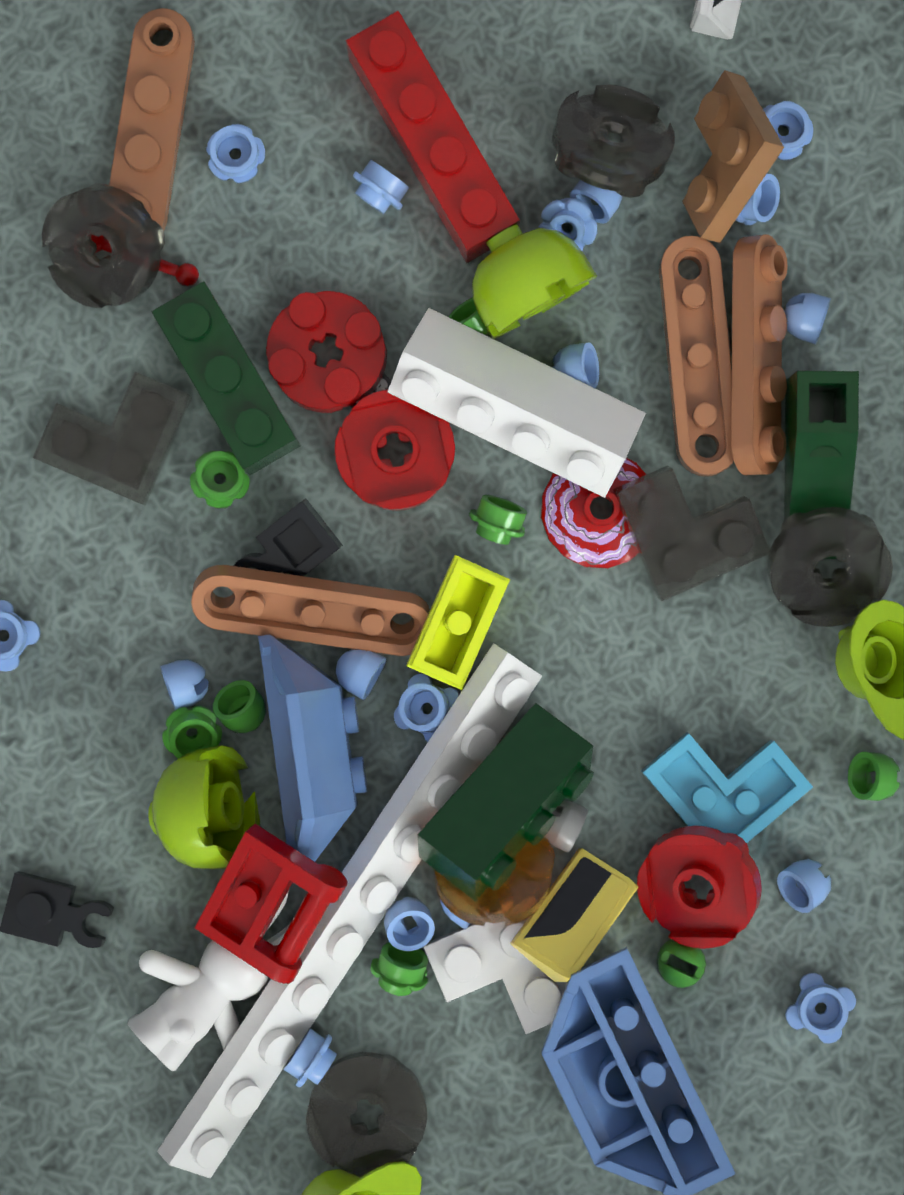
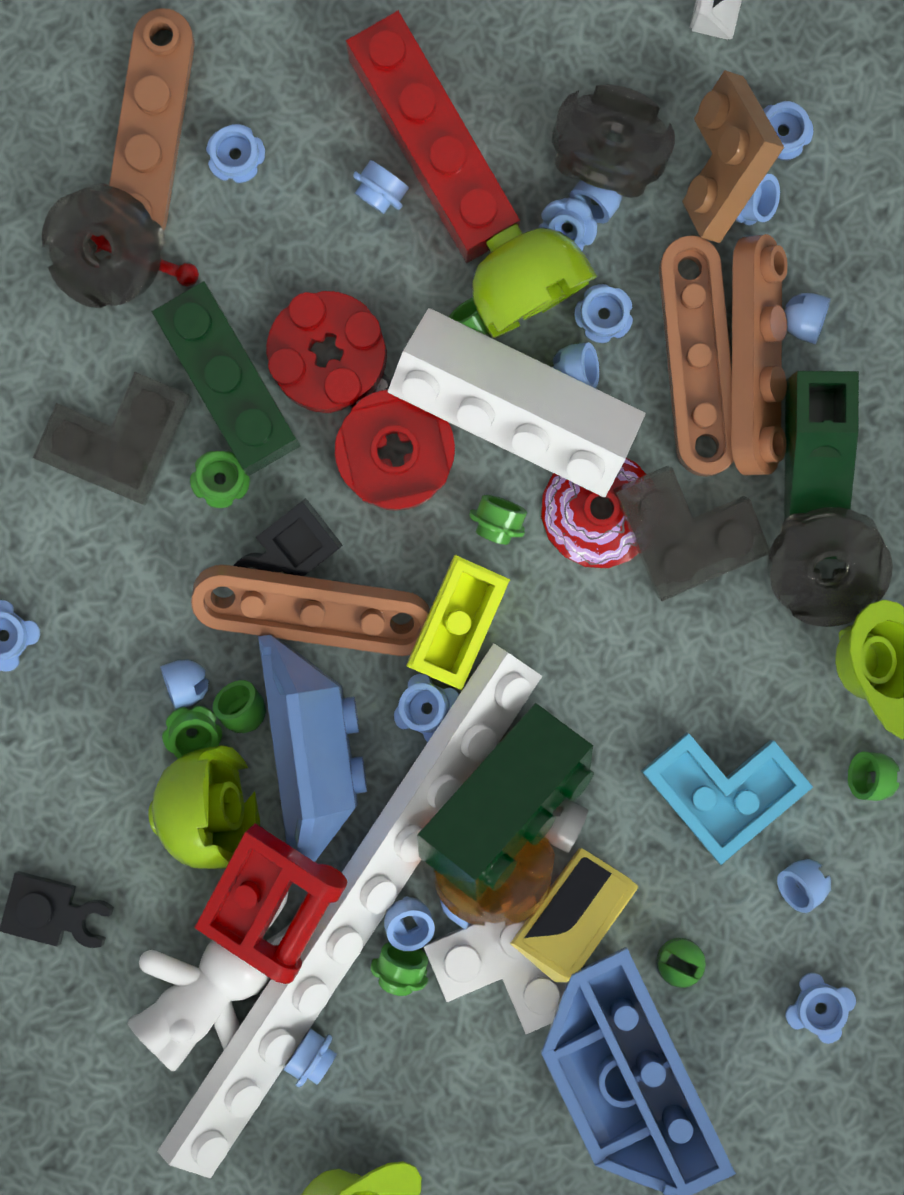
(359, 671): light blue hinge -> none
(382, 1082): clear smoke plate -> none
(613, 300): none -> light blue plate
(719, 859): red plate -> none

